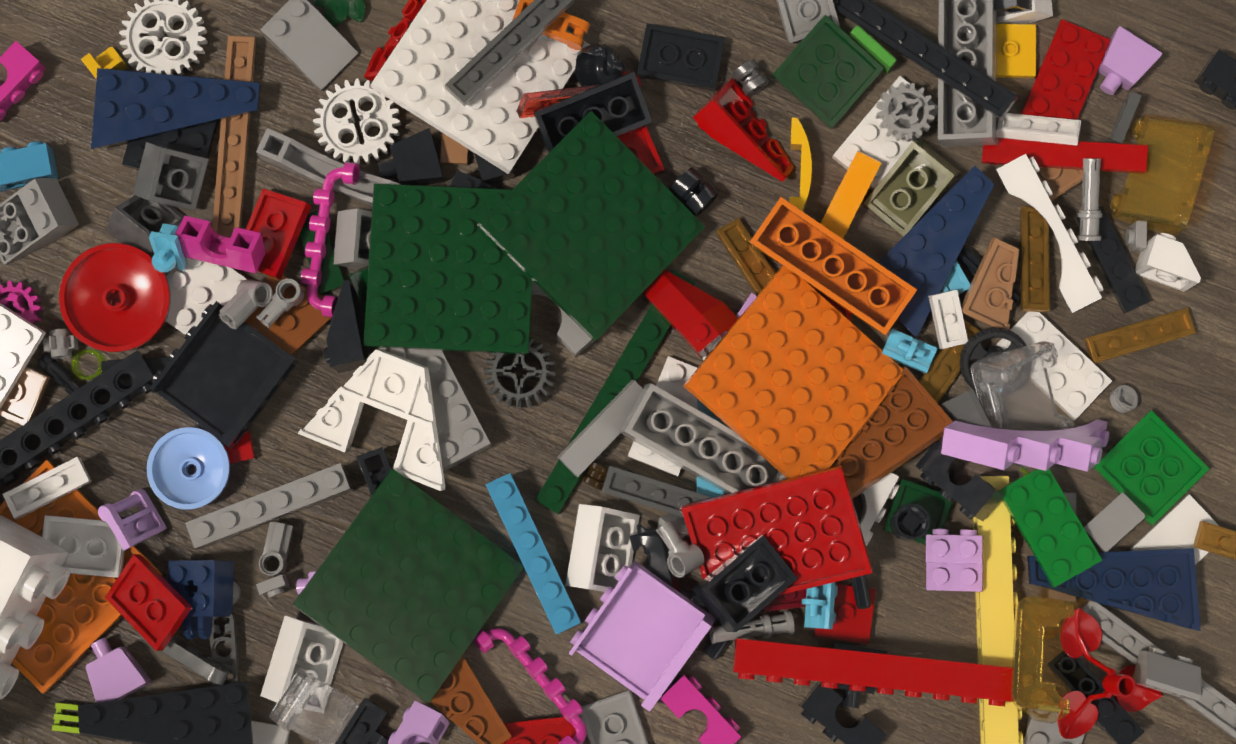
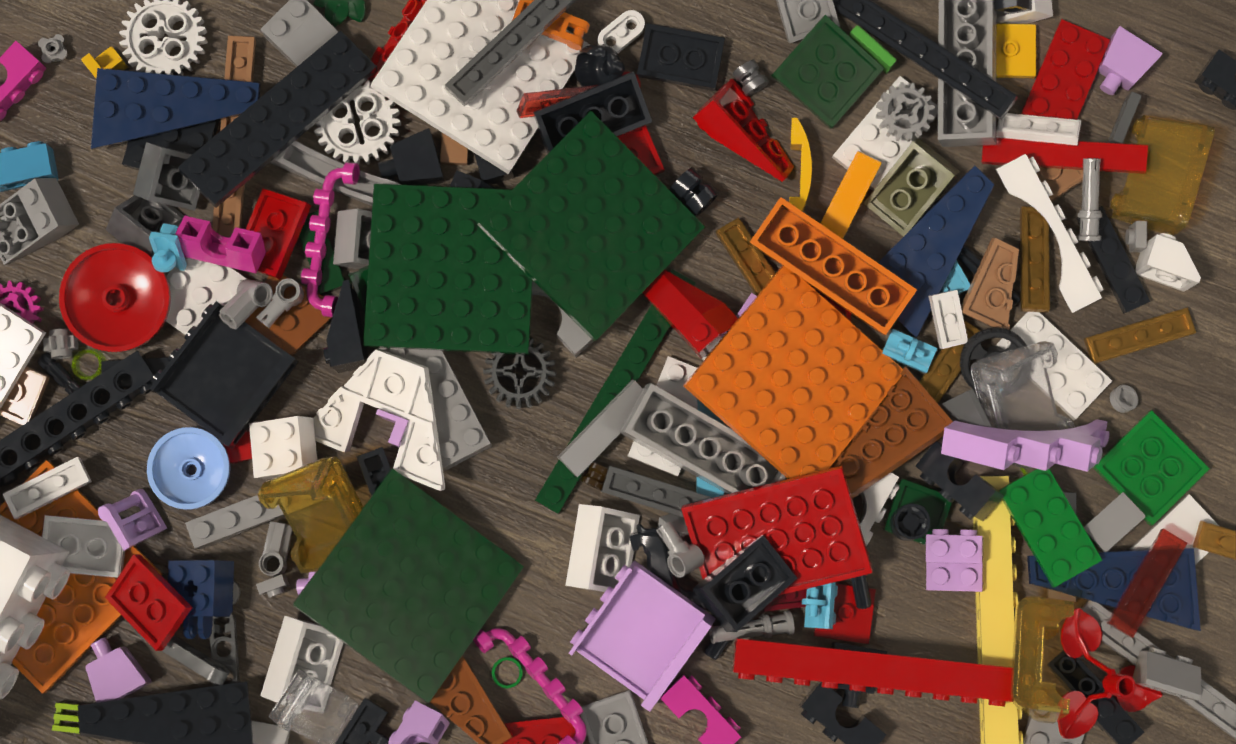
(58, 54): none -> light grey plate
(277, 119): none -> black plate
(282, 445): none -> white brick
(317, 506): none -> clear yellow windscreen
(399, 427): none -> lavender panel
(520, 672): none -> green piece
(533, 553): dark azure brick -> none
(620, 33): none -> white plate
(1147, 583): none -> clear red tile

